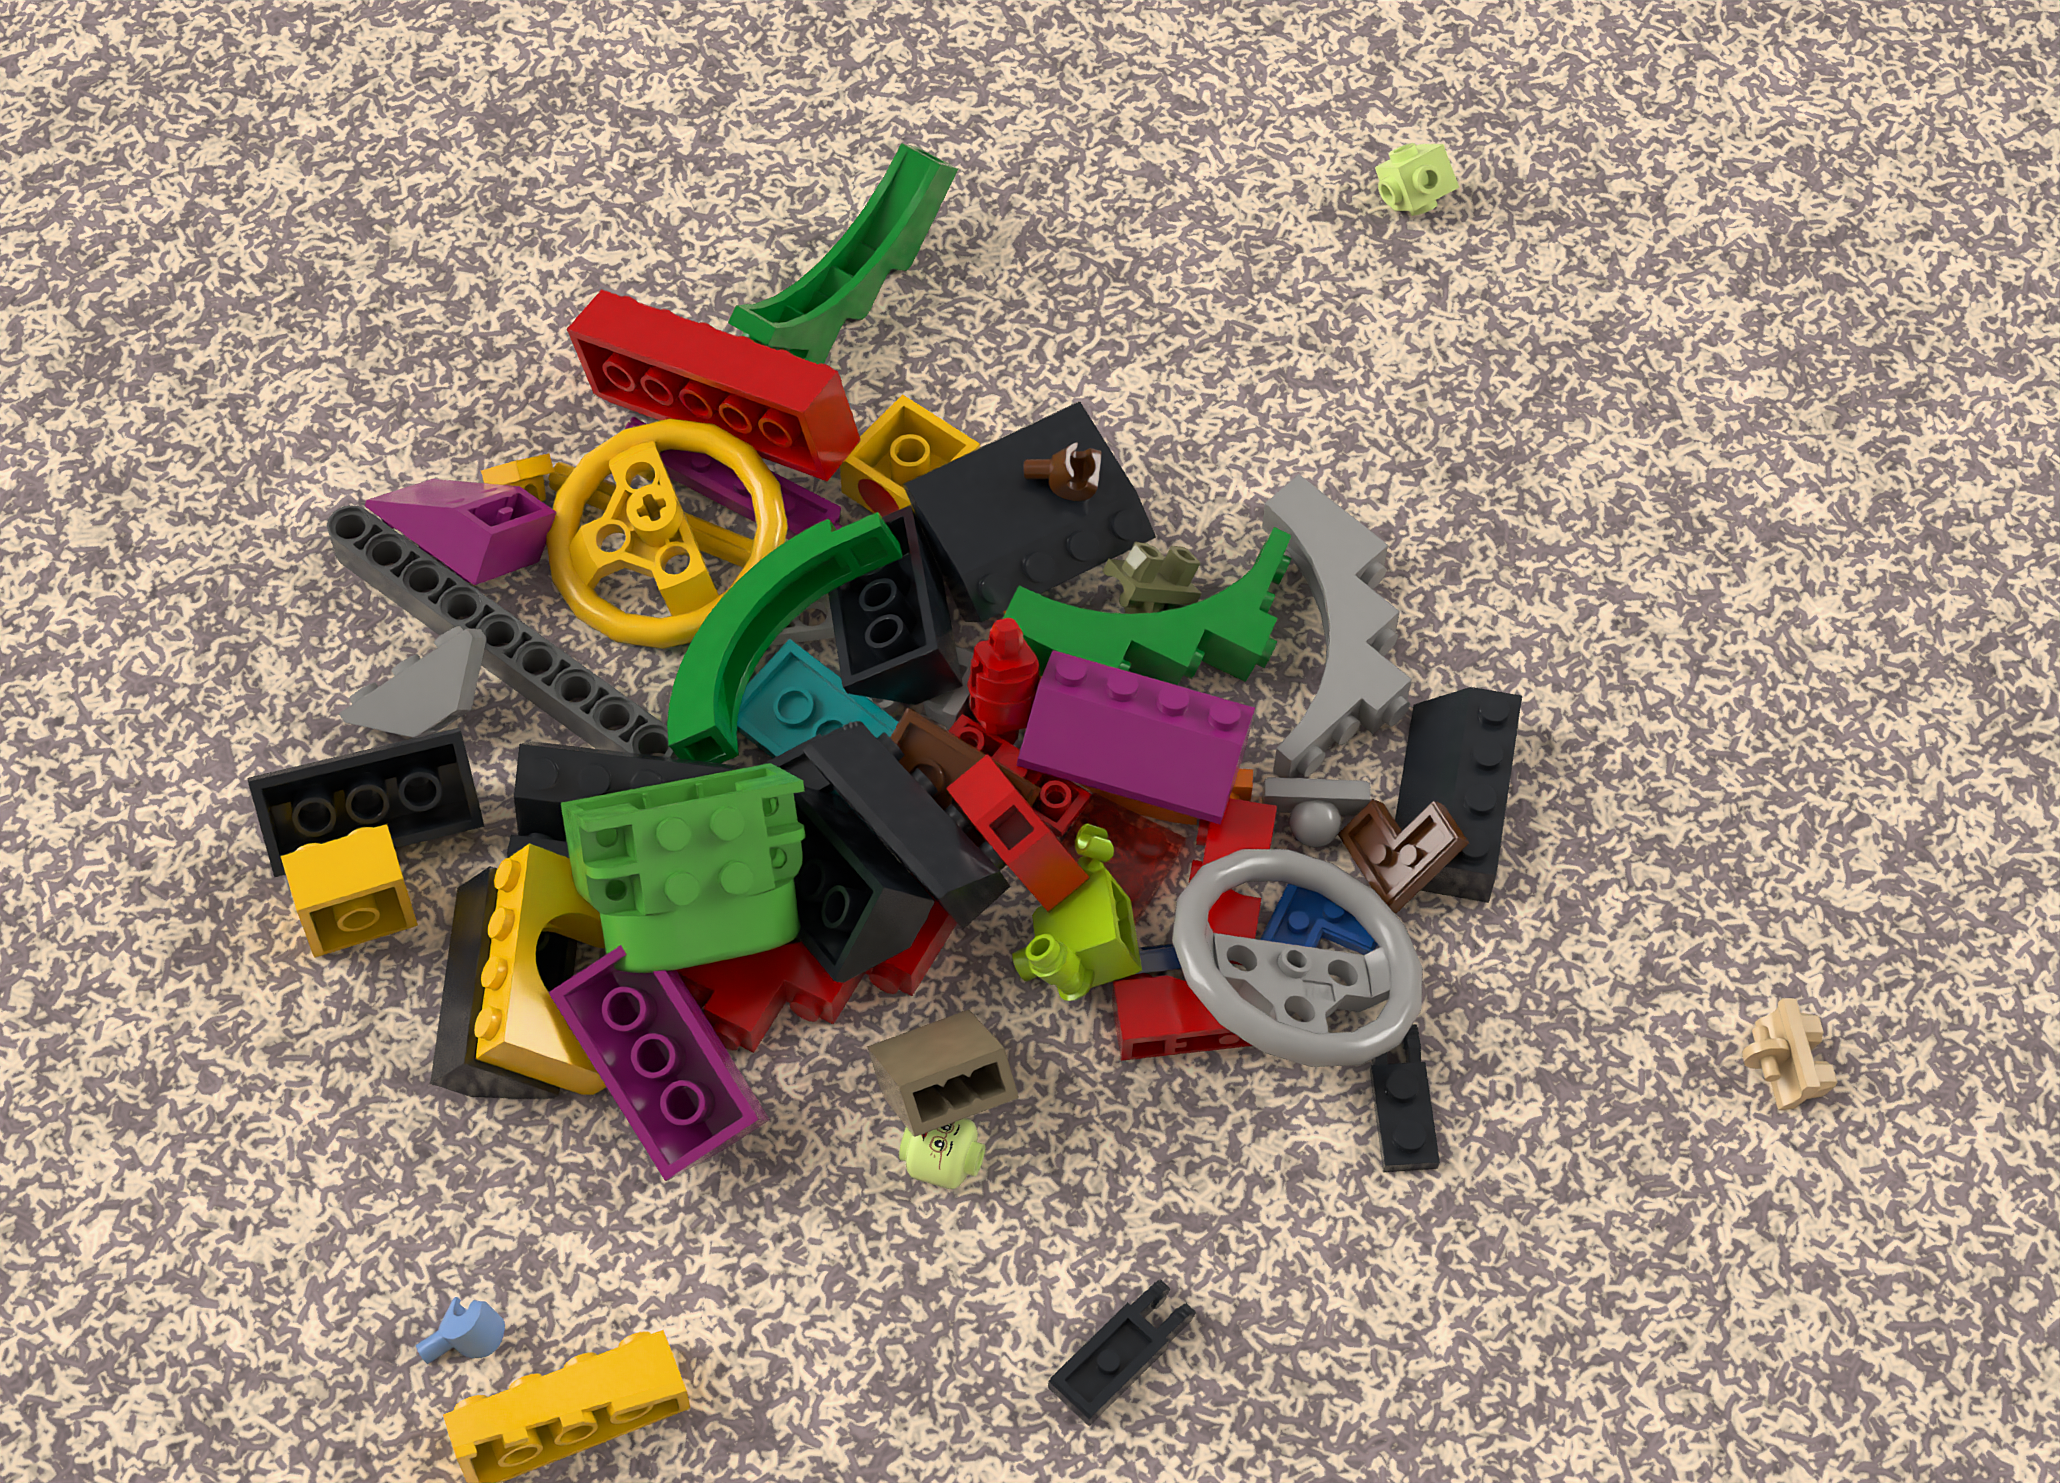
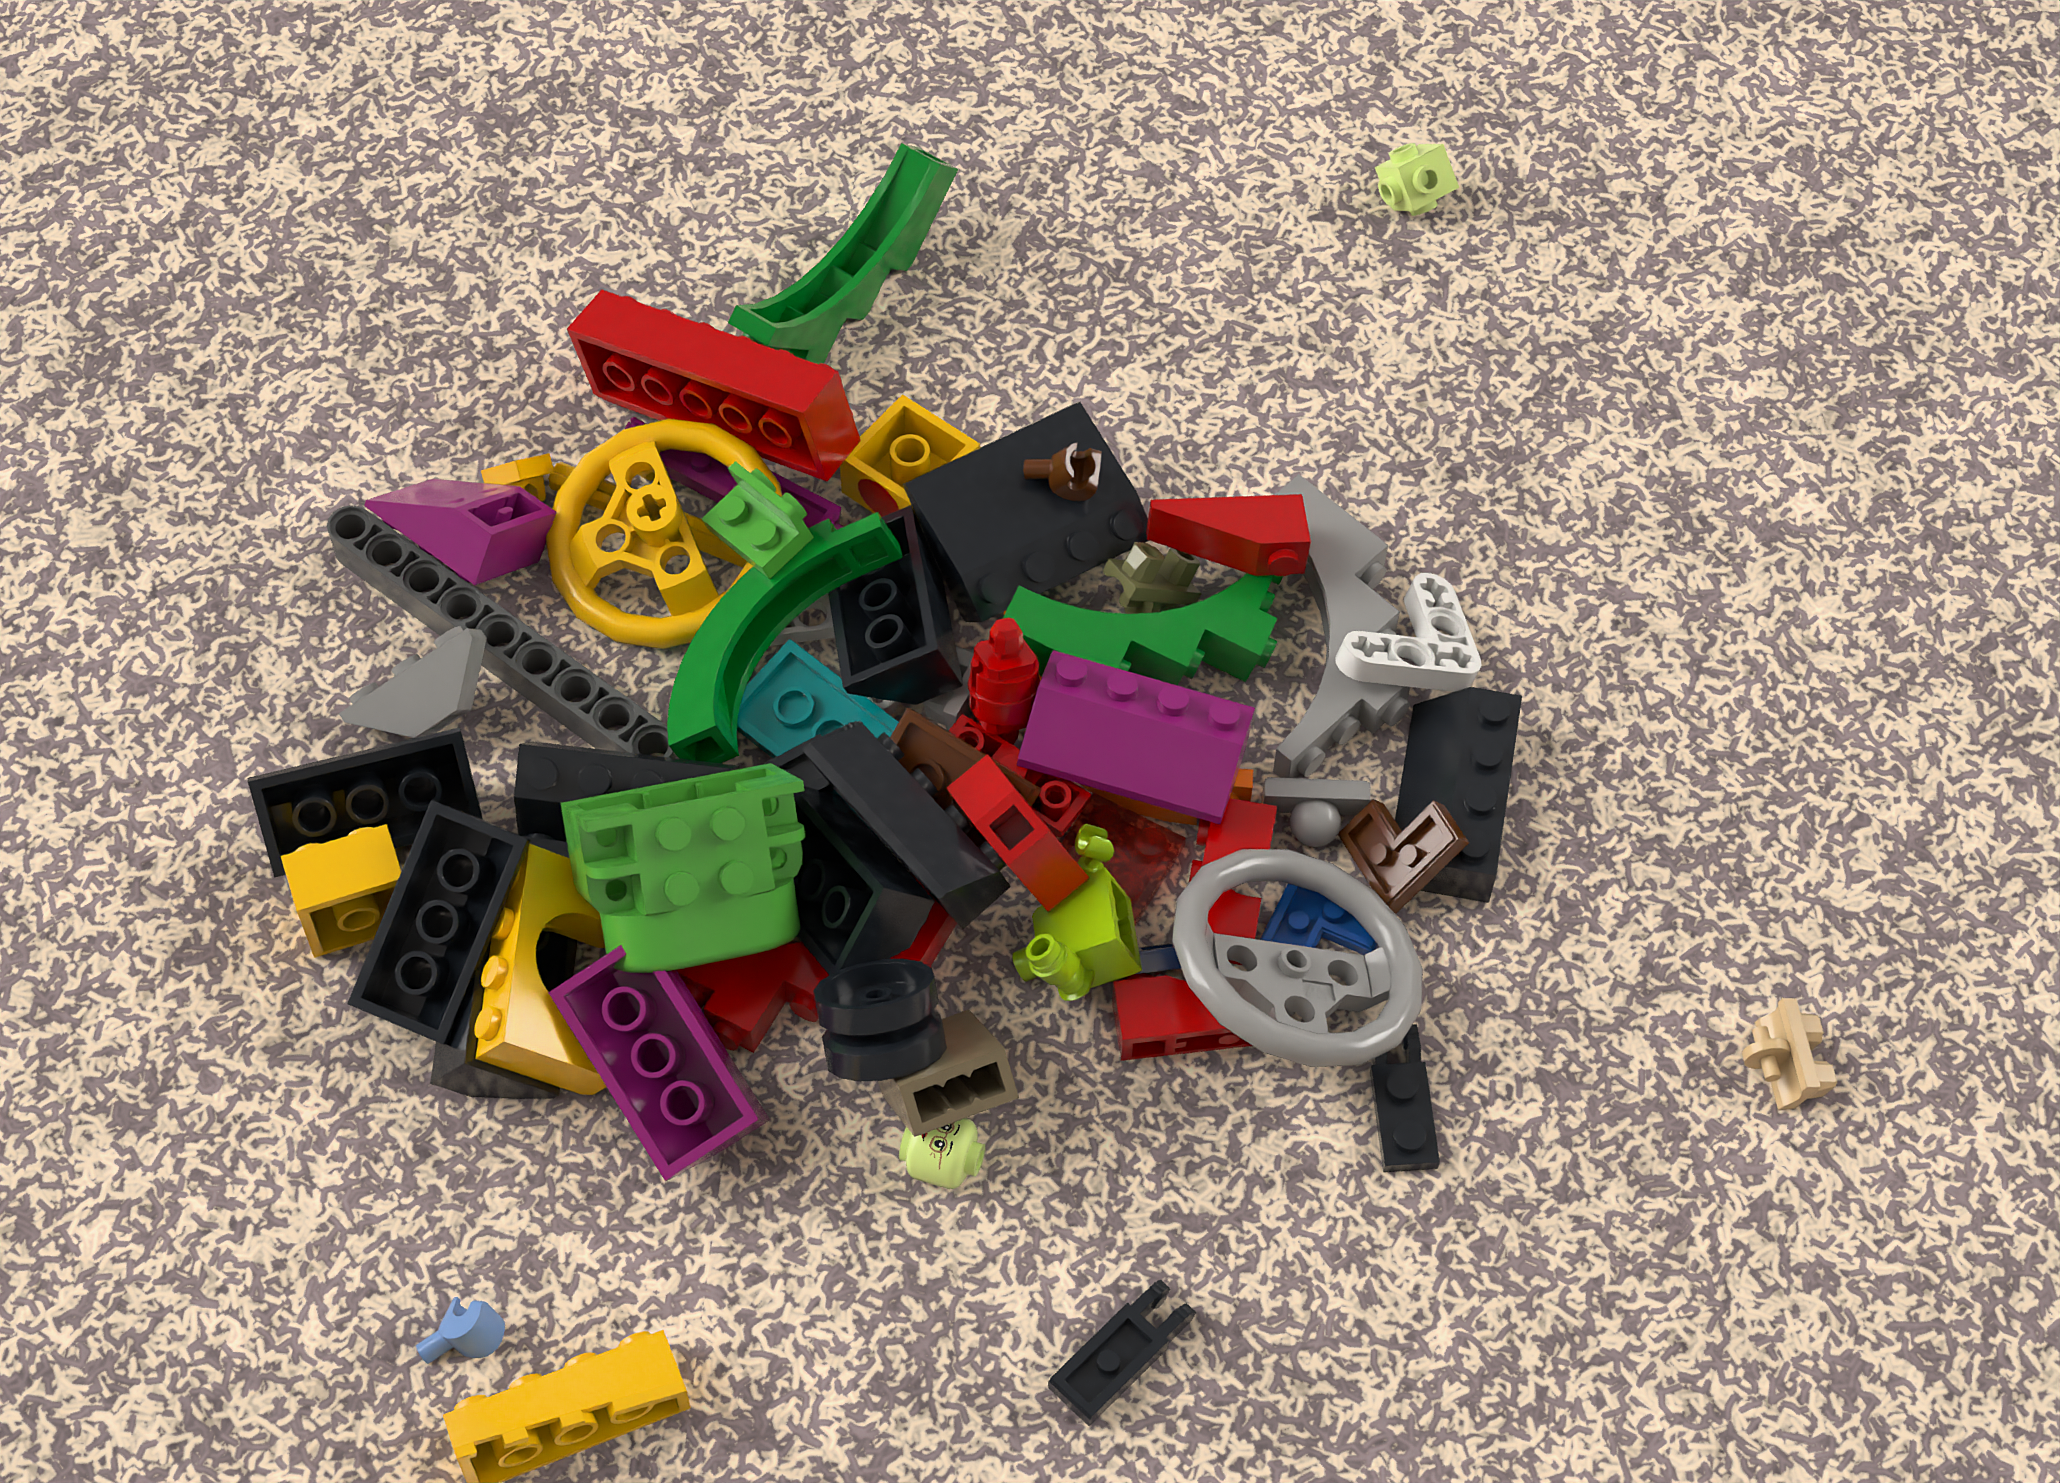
(439, 922): none -> black slope
(759, 522): none -> bright green bracket
(880, 1019): none -> black wheel
(1239, 532): none -> red slope
(1441, 659): none -> white beam

